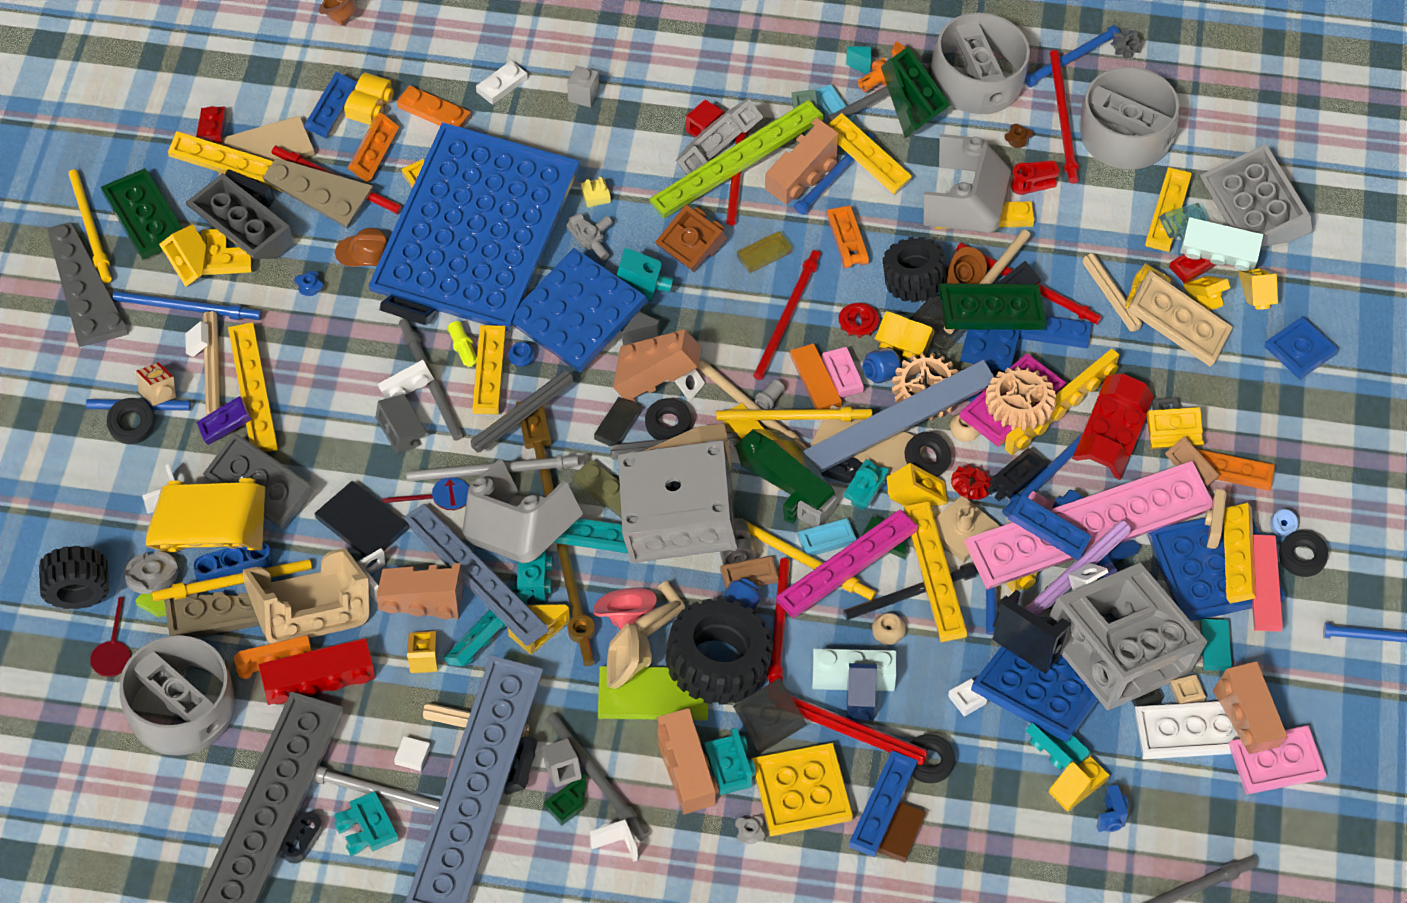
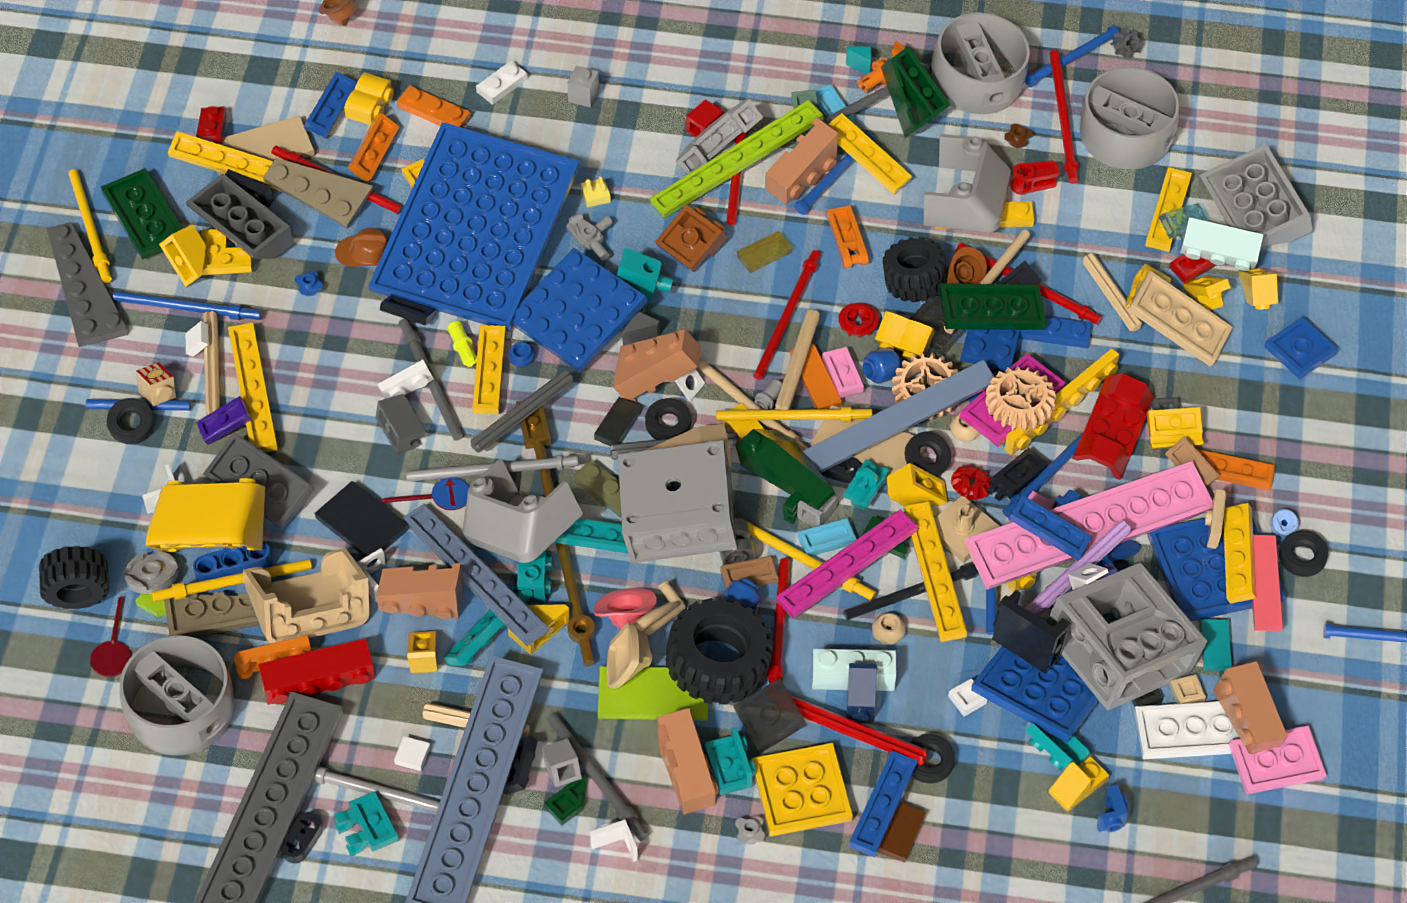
(797, 360): none -> tan axle

